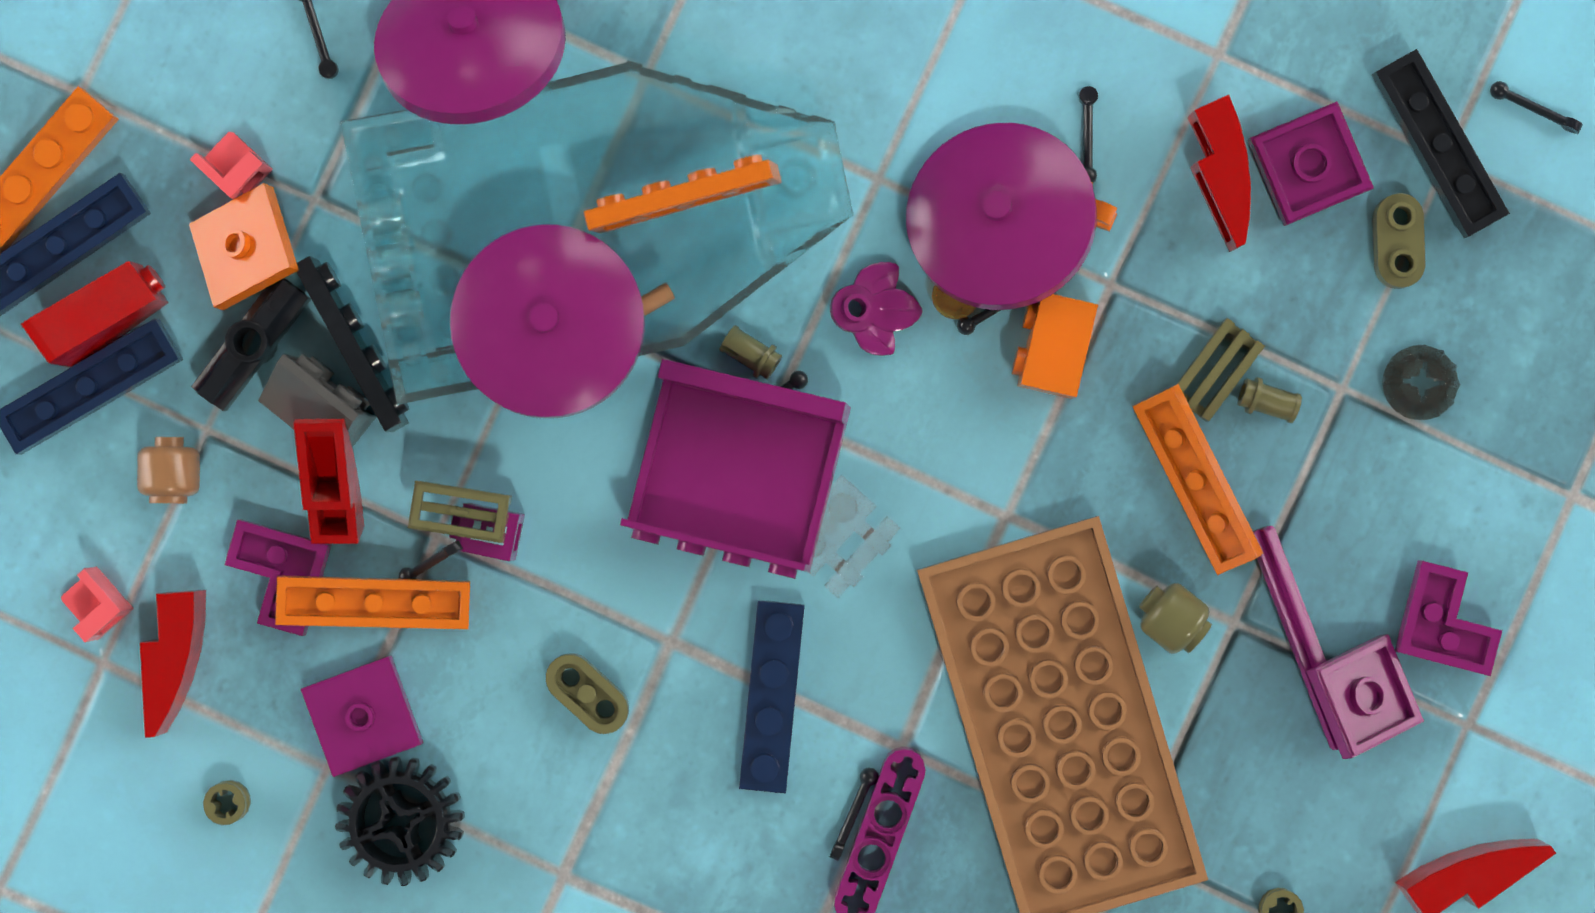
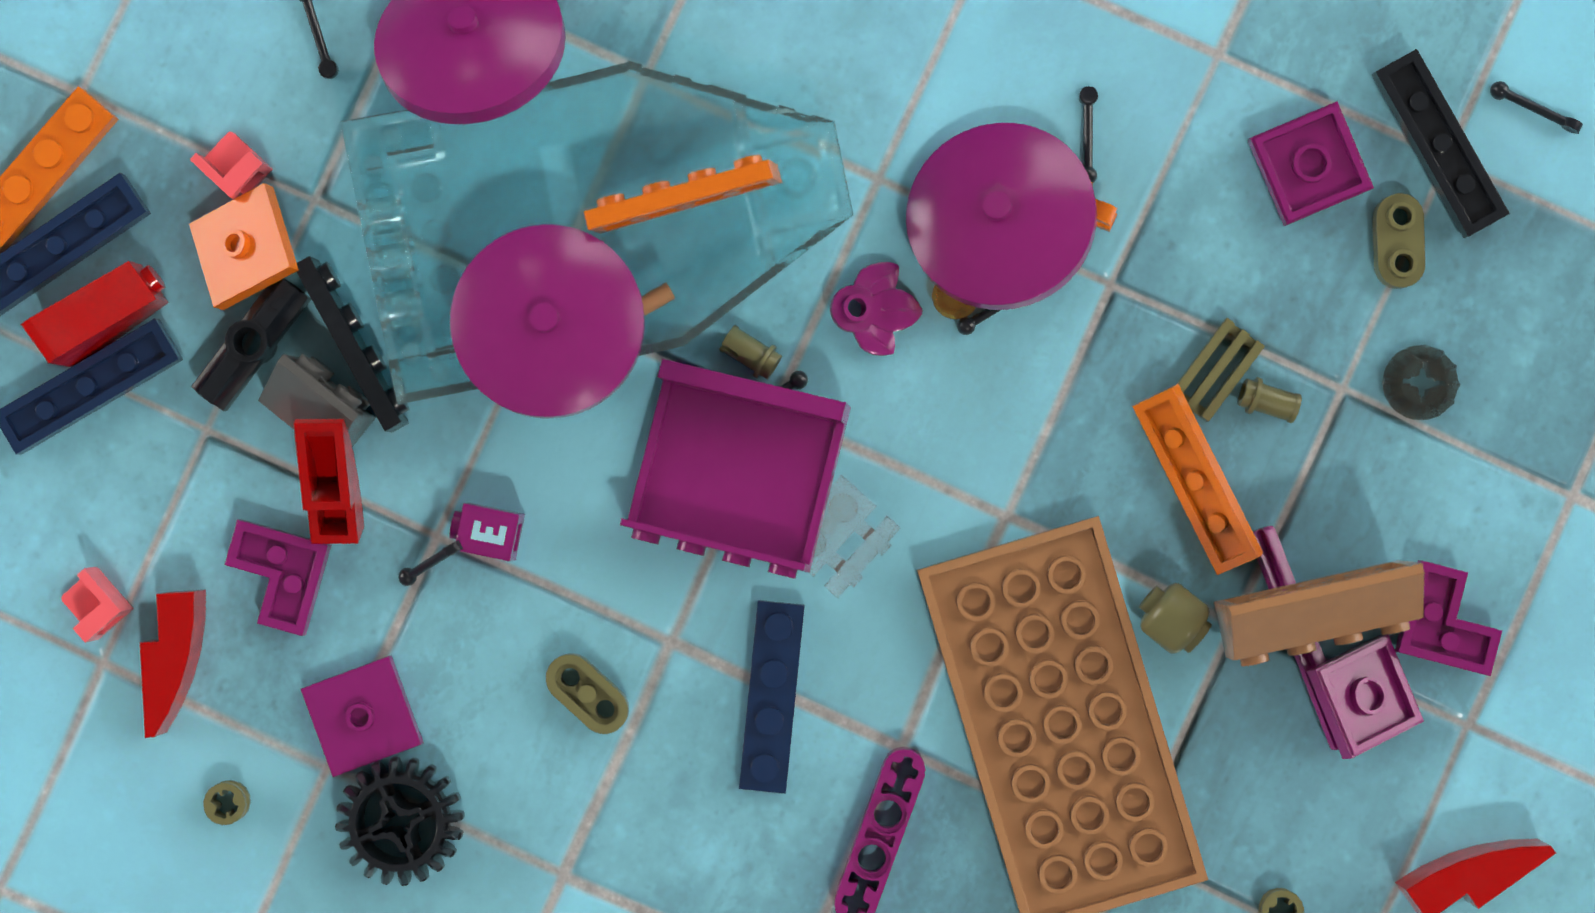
(168, 471): medium nougat head -> none
(372, 602): orange plate -> none
(500, 518): olive tile -> none
(868, 778): black hinge -> none
(1055, 345): orange piece -> none
(1224, 170): red slope -> none
(1321, 610): none -> medium nougat slope

